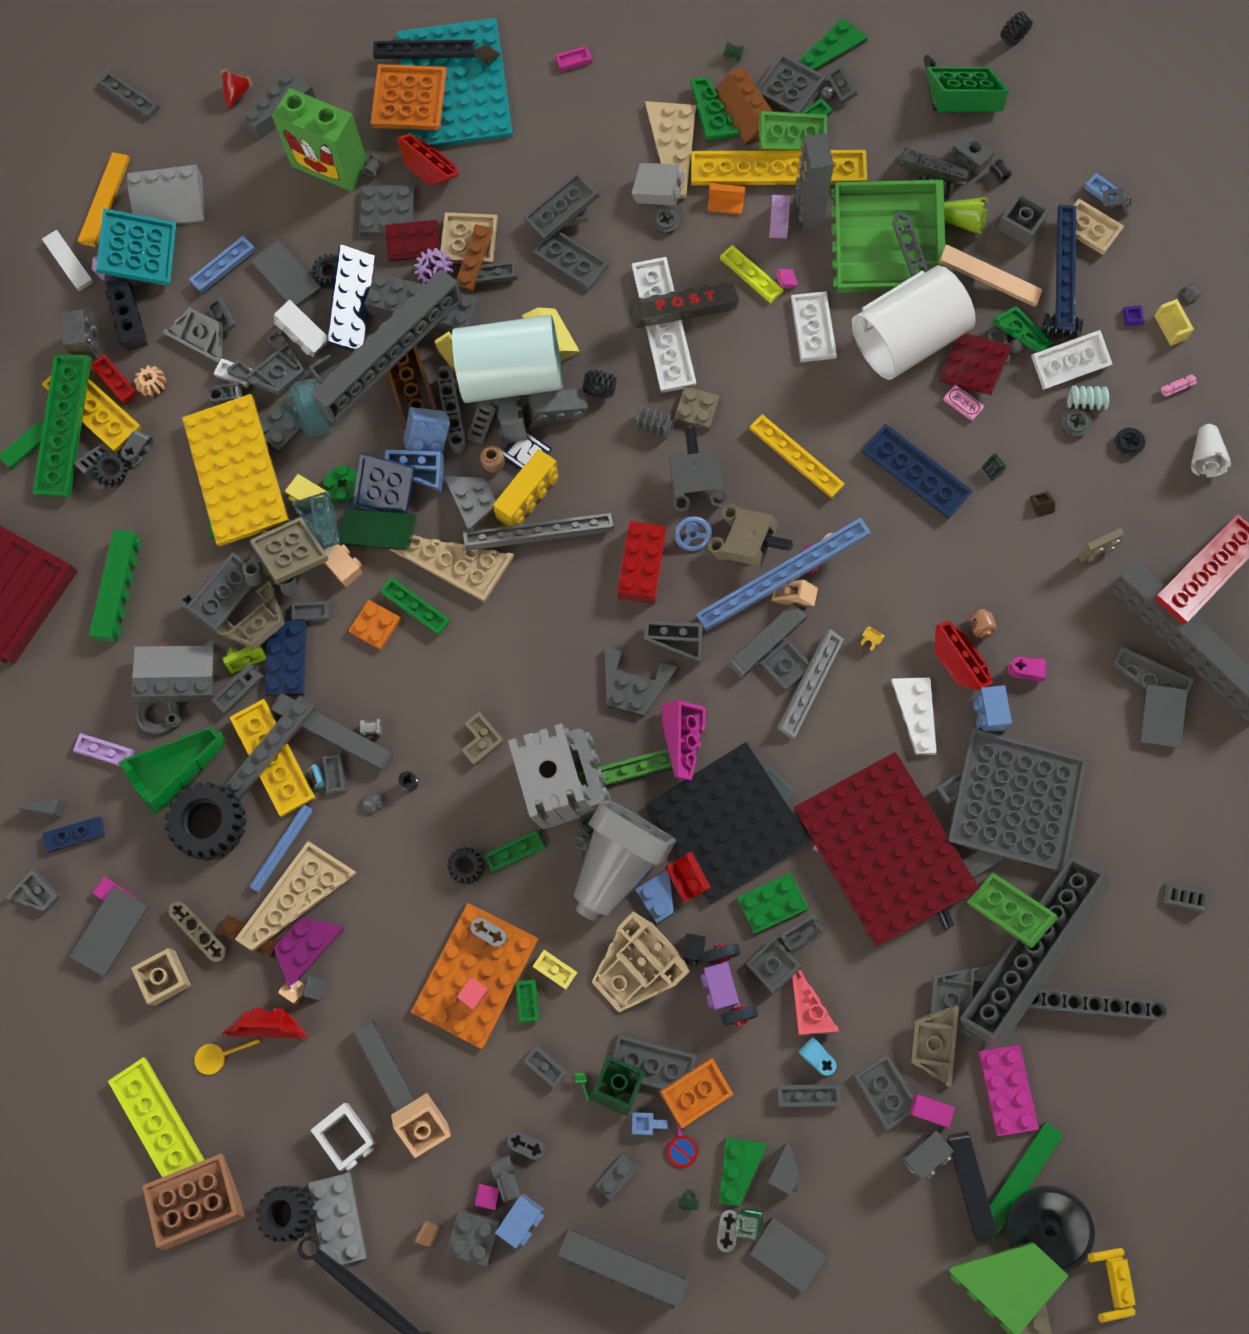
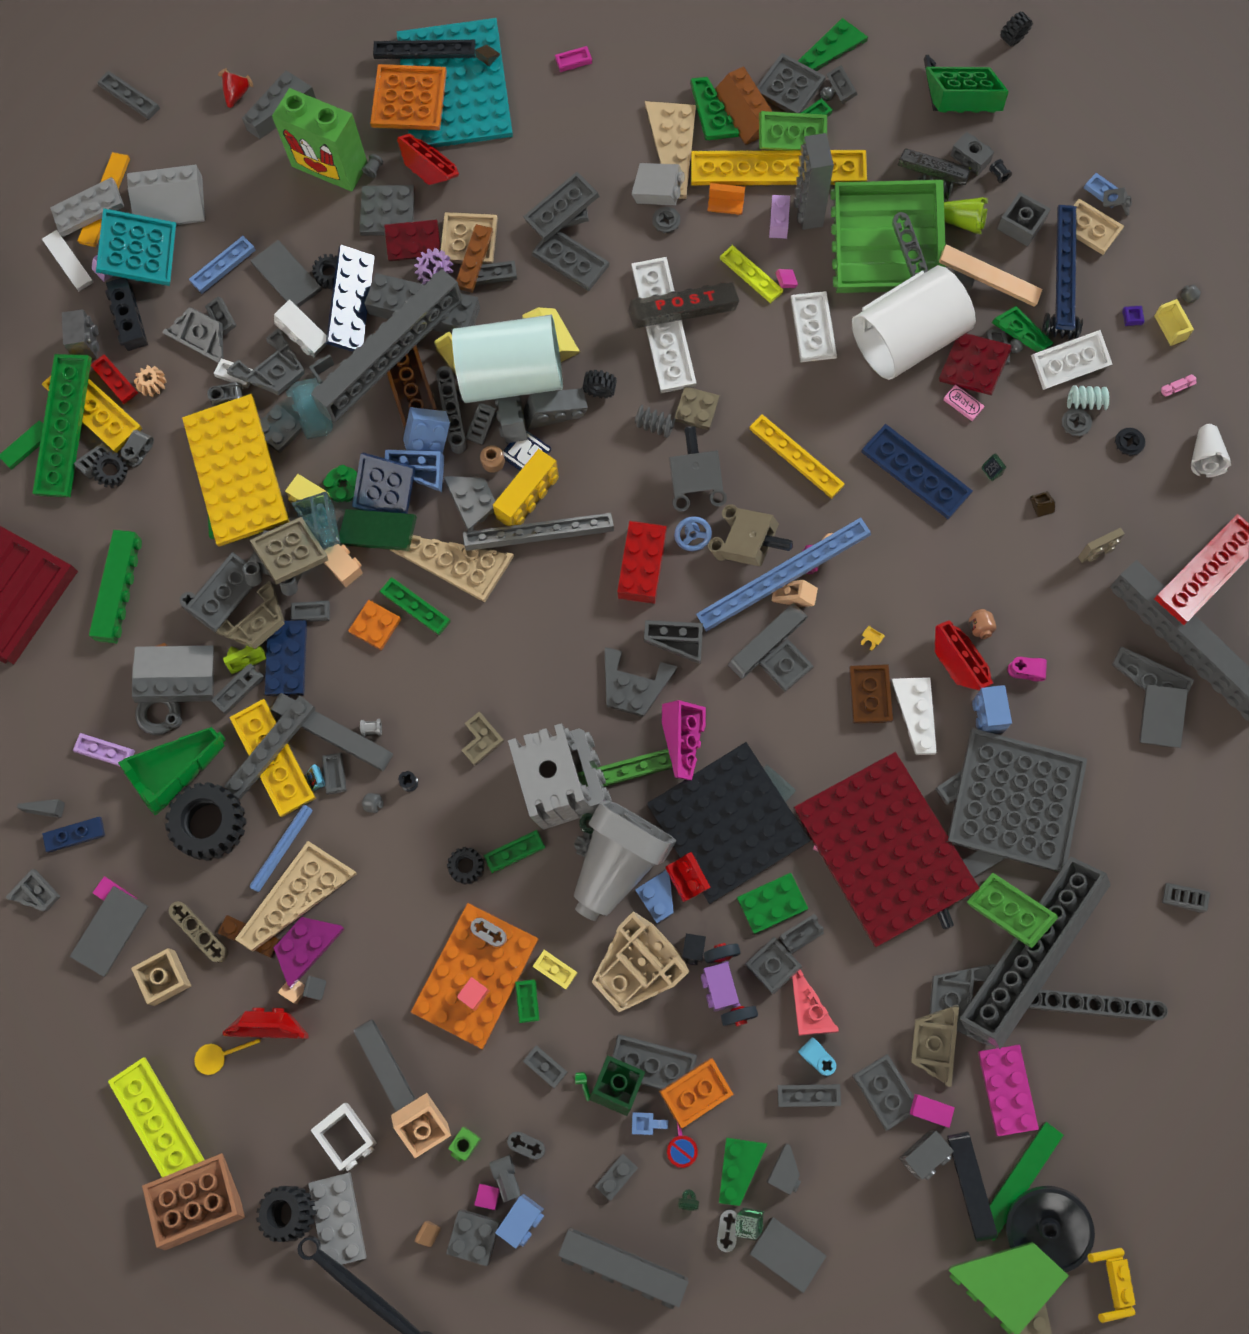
(86, 206): none -> light grey plate
(472, 1139): none -> bright green brick
(733, 51): clear green bush -> none
(810, 684): light grey tile -> none
(870, 694): none -> reddish brown plate

